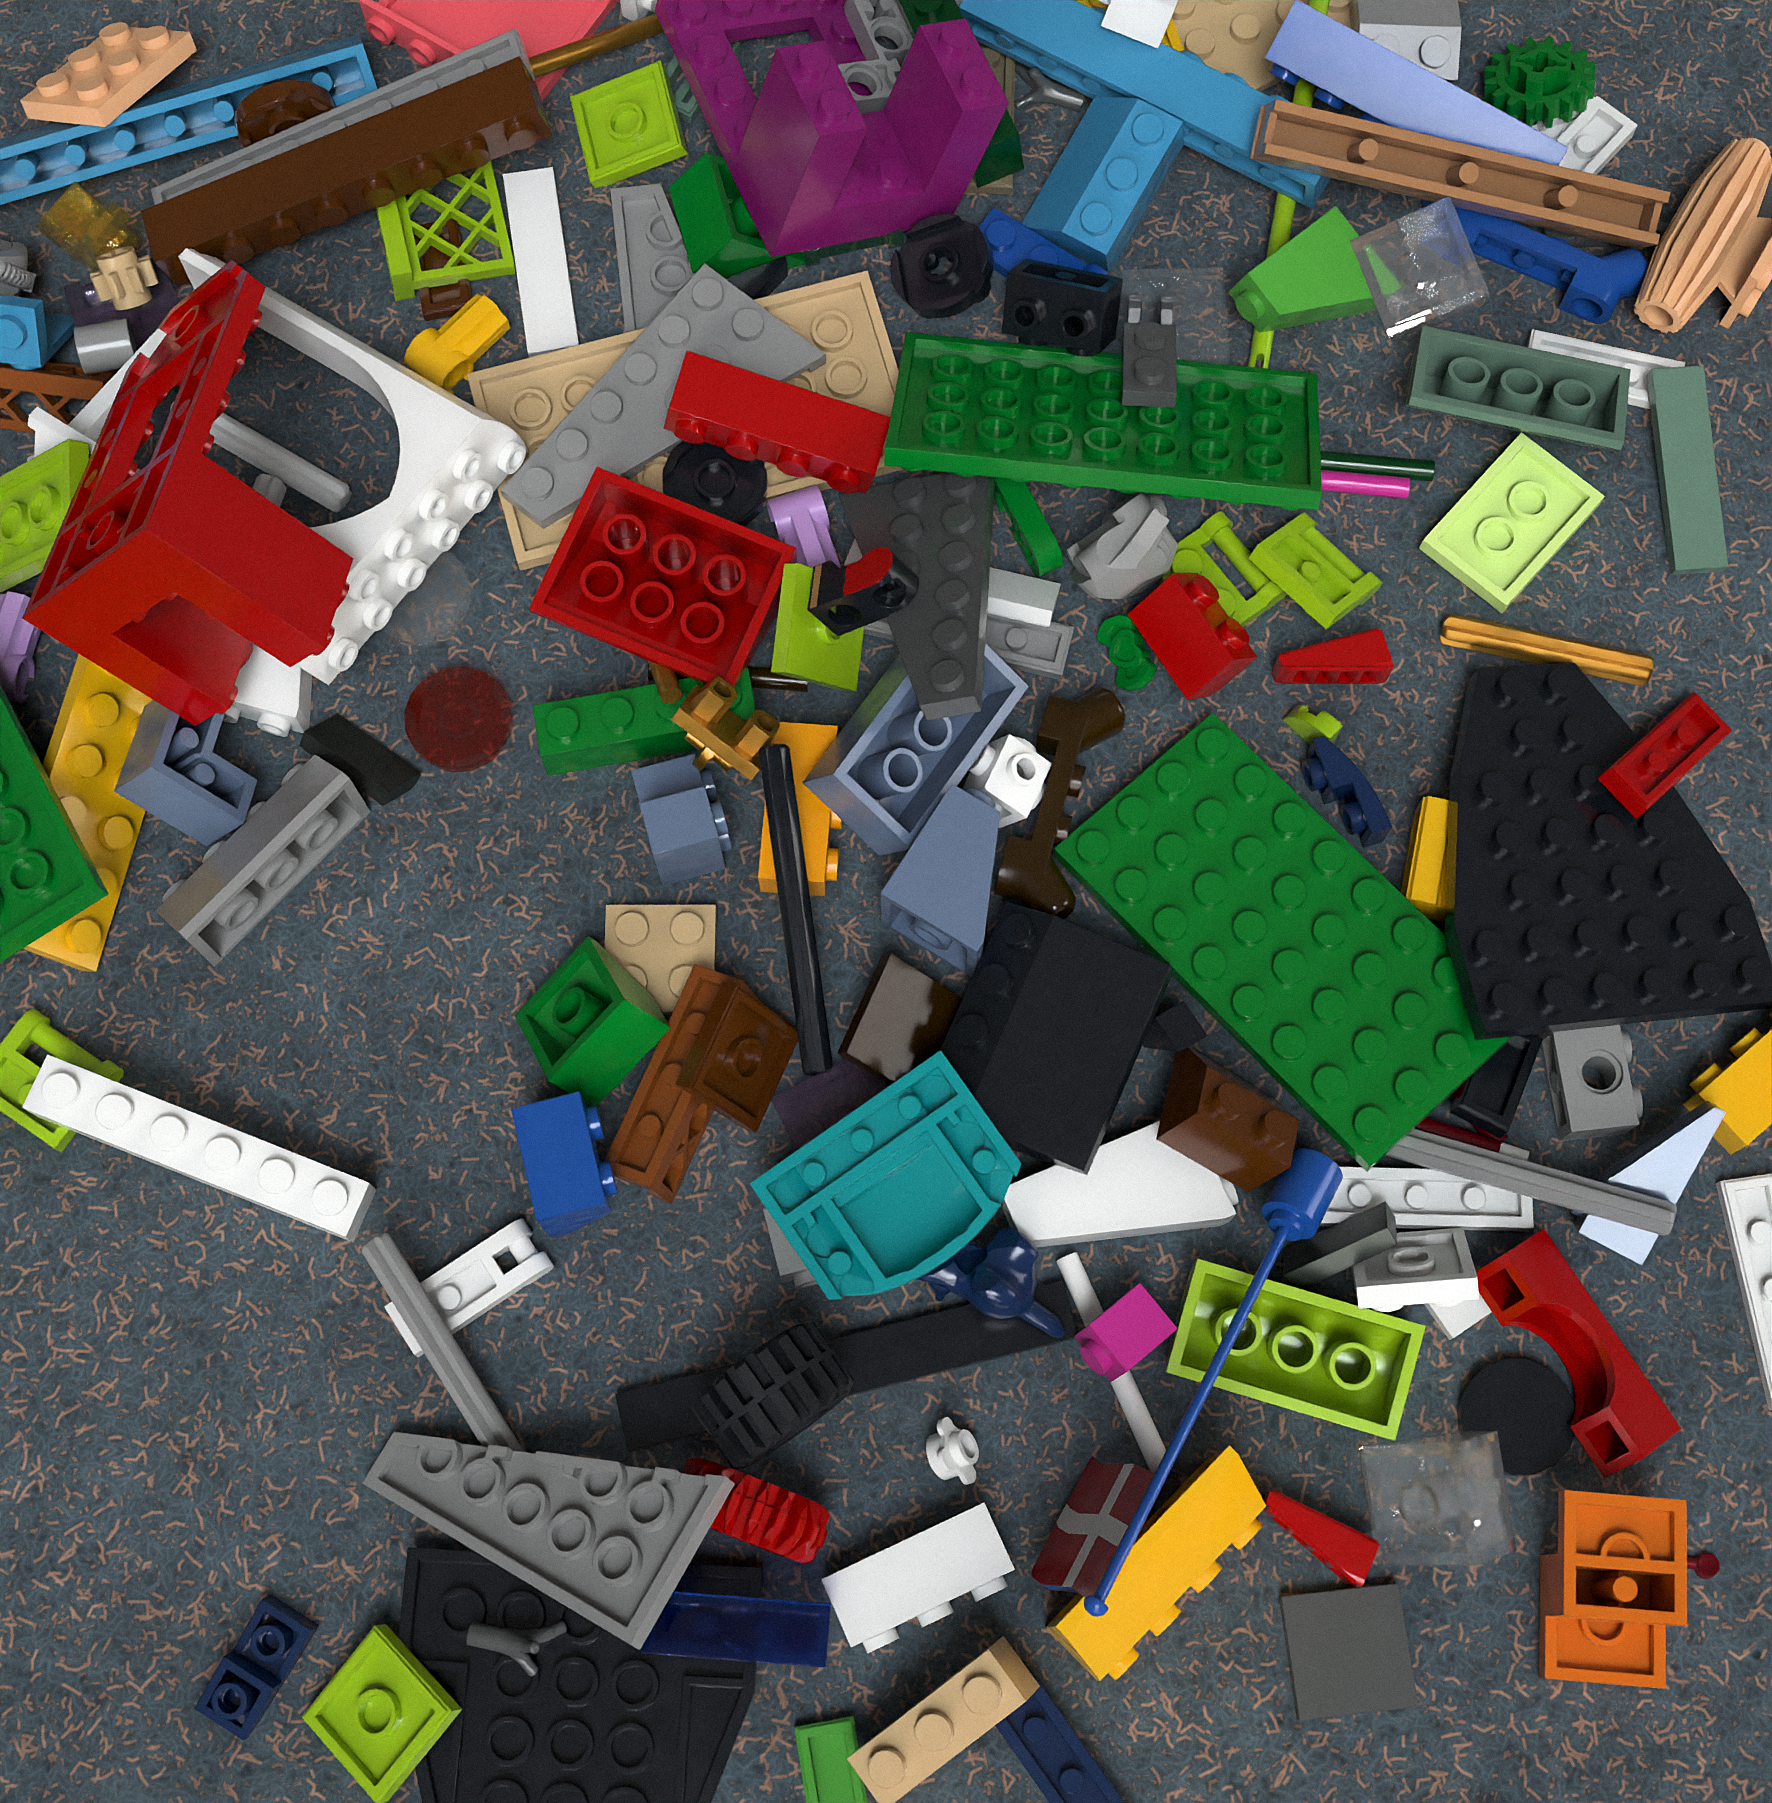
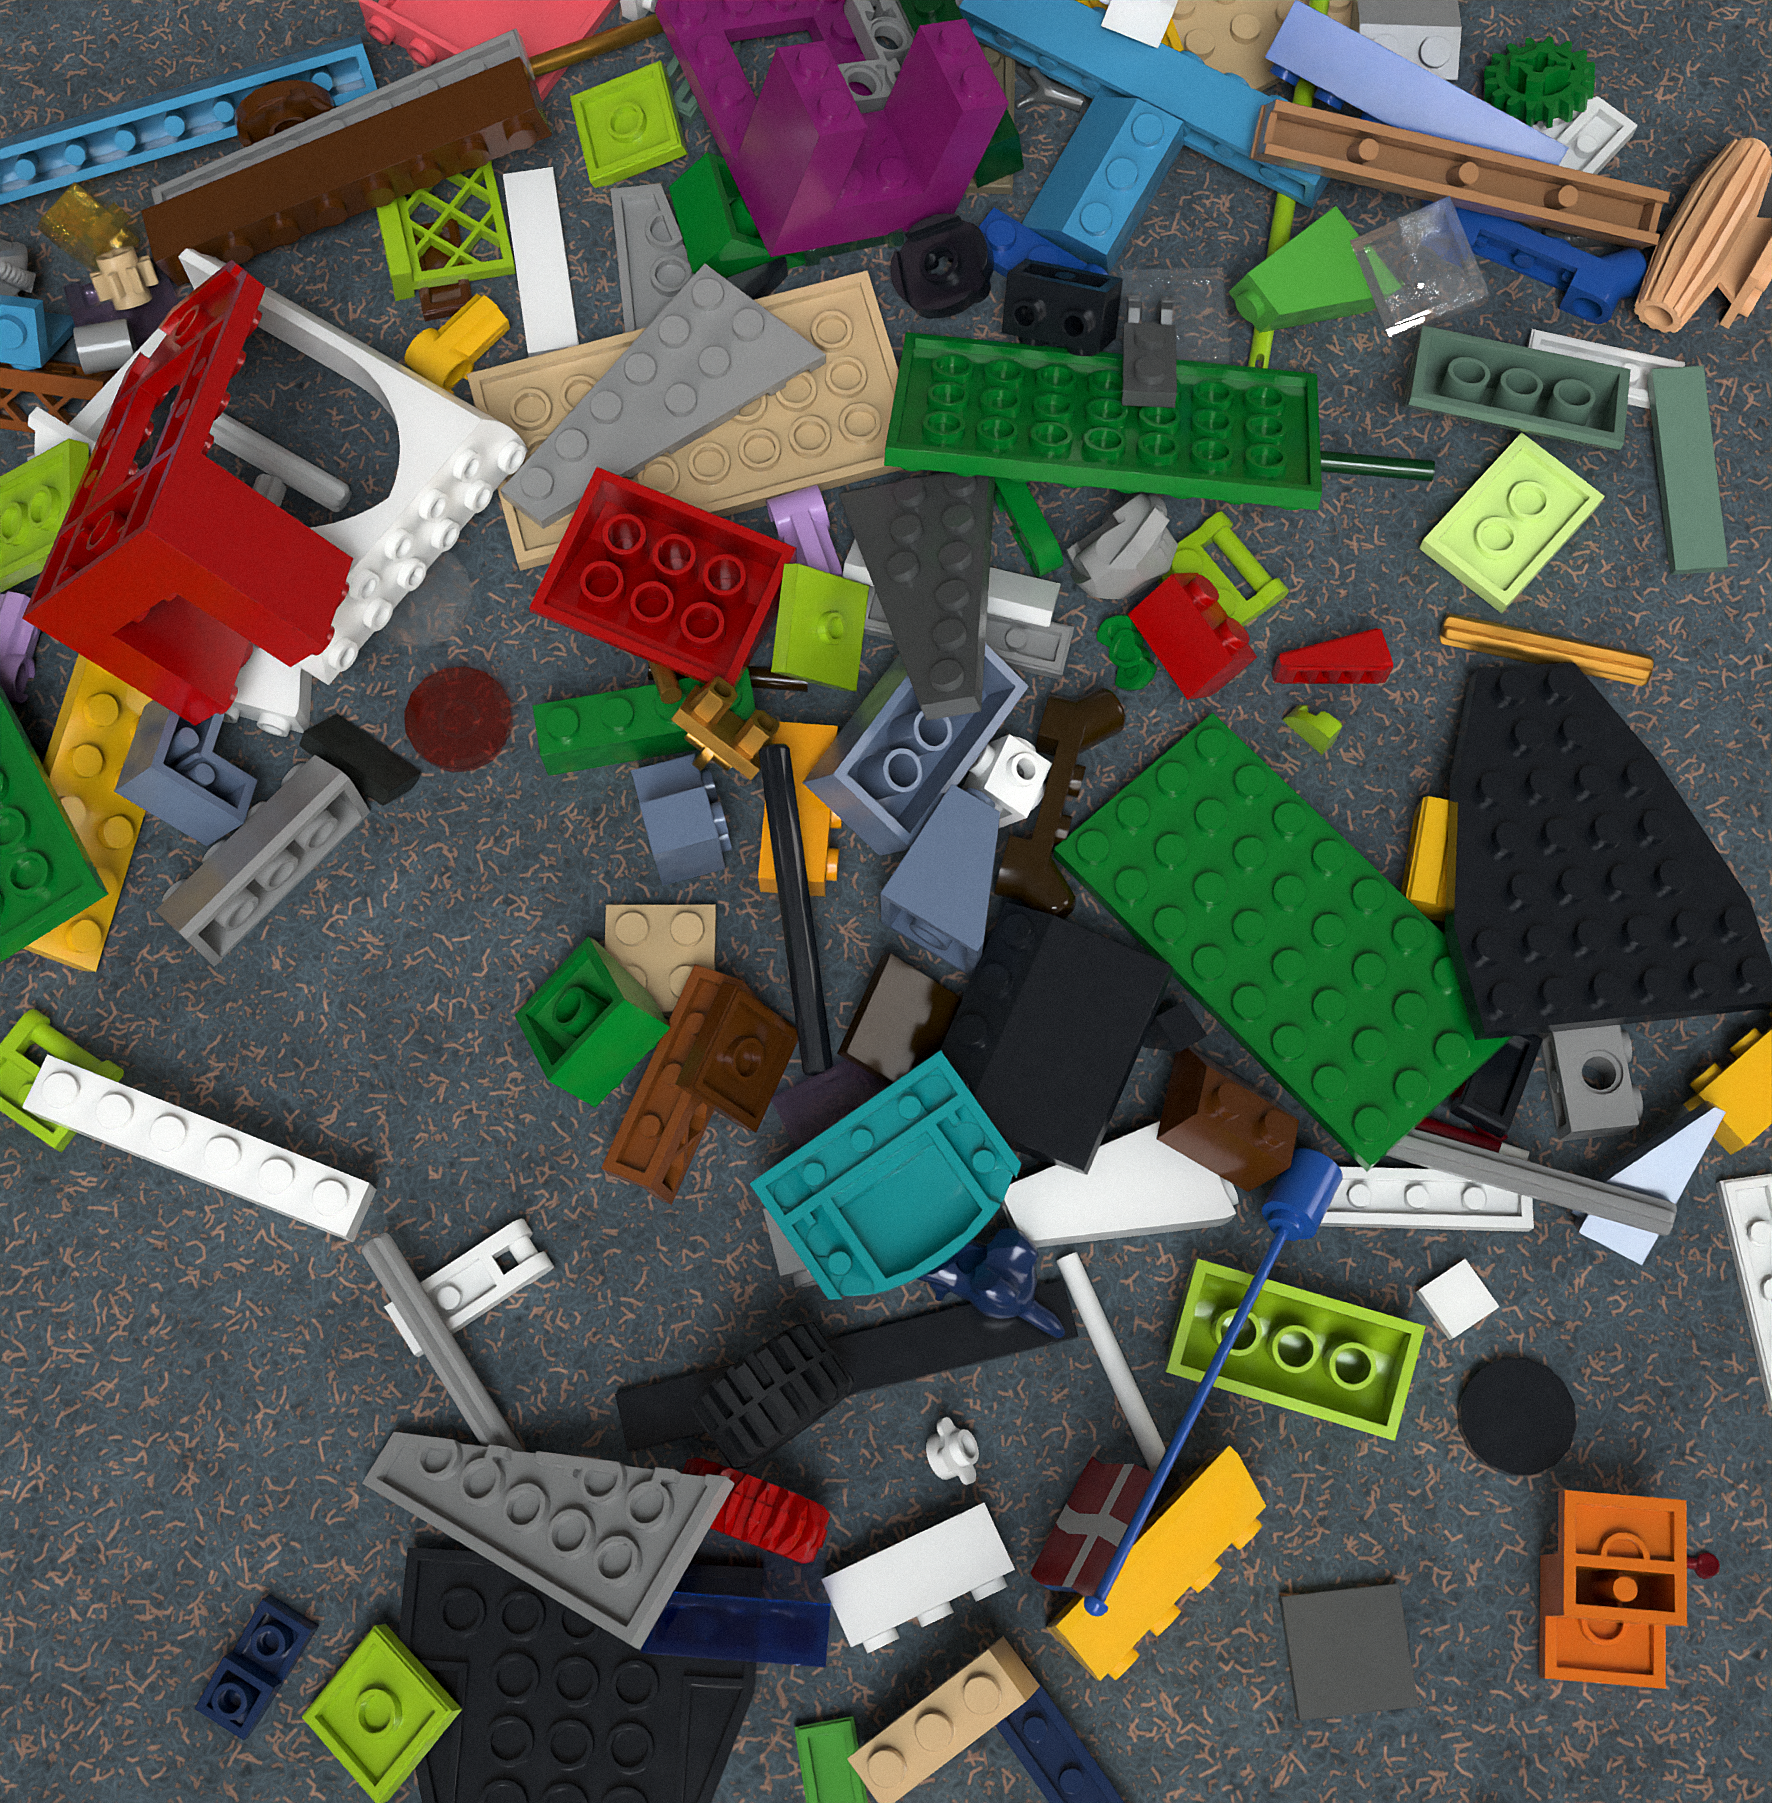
(108, 75): light nougat plate -> none
(513, 1642): dark grey bar -> none
(563, 1162): blue slope -> none
(716, 481): black tile -> none
(776, 423): red brick -> none
(861, 590): black leg -> none
(1124, 1333): dark pink brick -> none
(1313, 571): lime plate -> none
(1330, 1541): red slope -> none
(1338, 779): dark blue slope -> none
(1340, 1246): pearl dark grey tile -> none
(1365, 484): dark pink bar -> none
(1418, 1270): white plate -> none
(1438, 1499): clear slope -> none
(1616, 1406): red arch -> none
(1664, 755): red tile -> none

